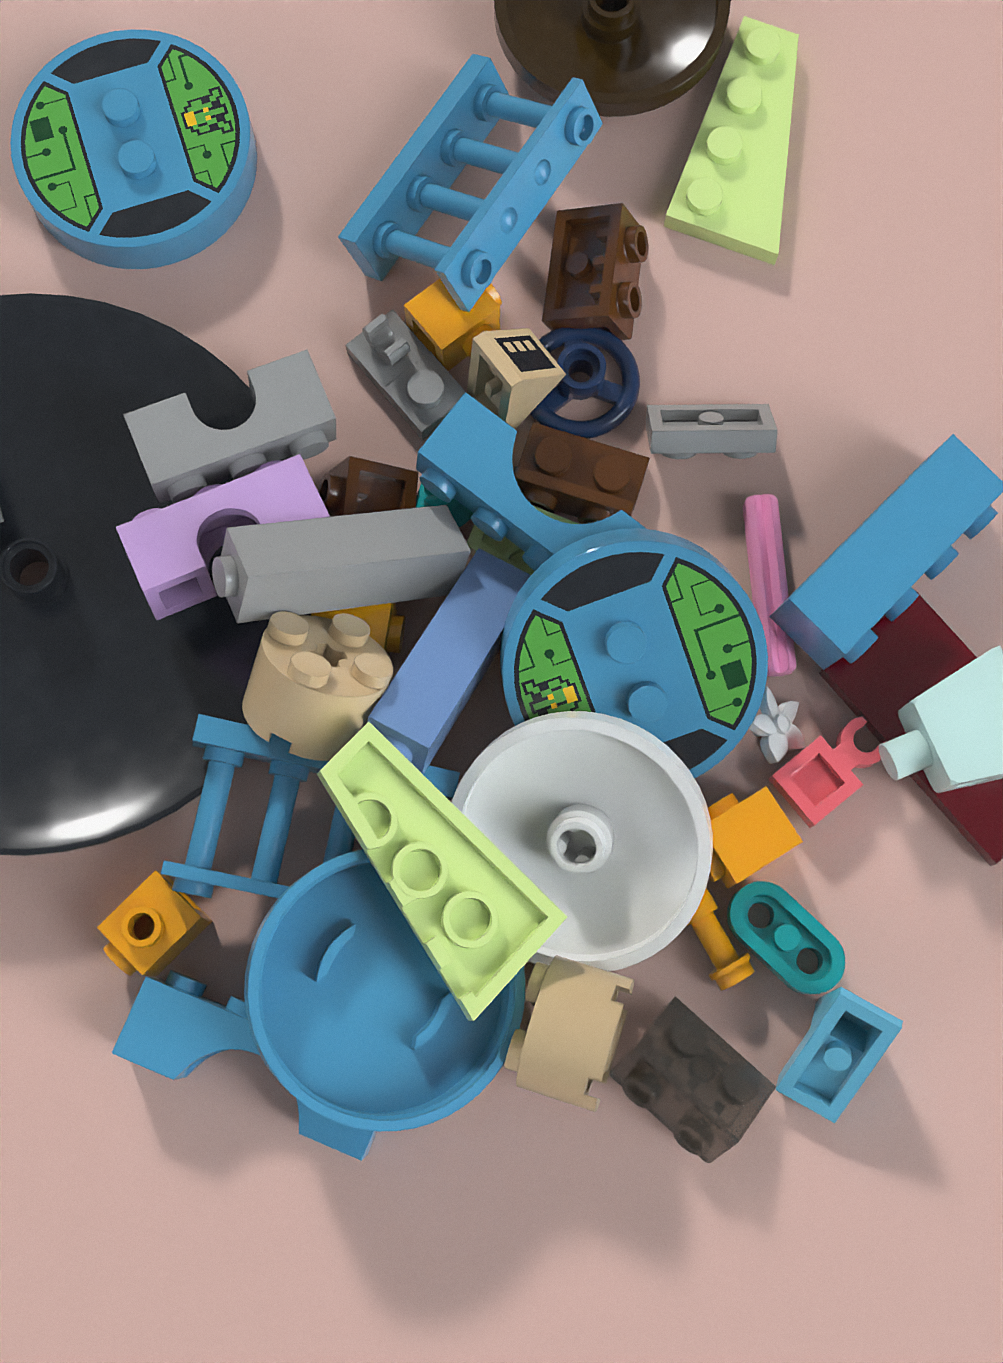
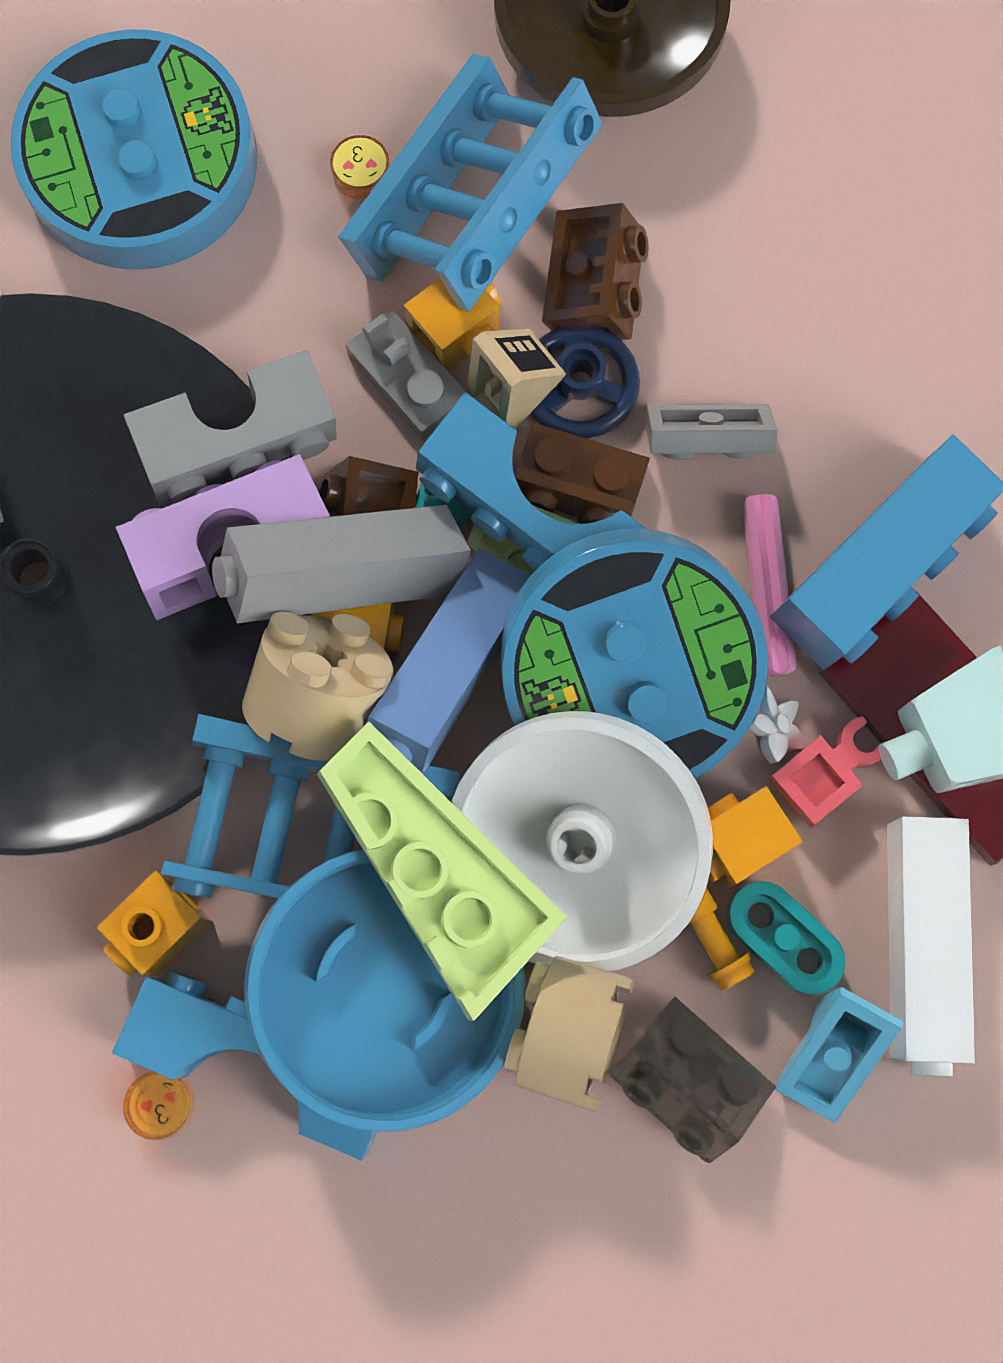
(158, 1106): none -> clear orange tile
(358, 165): none -> light yellow tile
(739, 158): yellowish green wing -> none
(930, 943): none -> white brick

